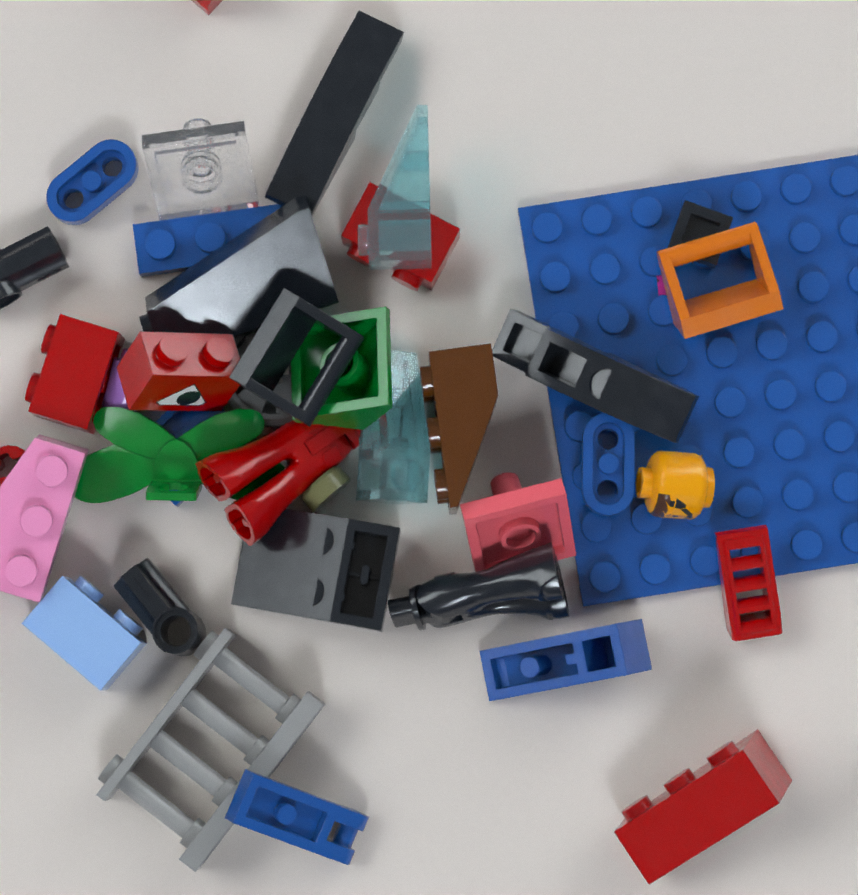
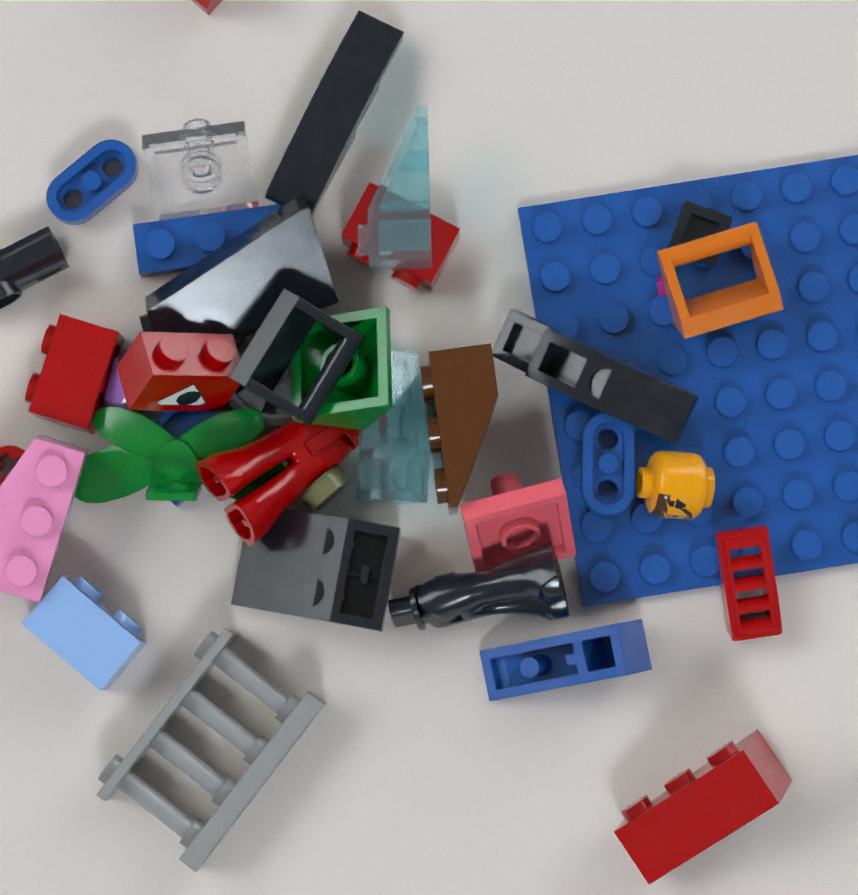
(158, 606): black piece -> none
(295, 816): blue plate -> none

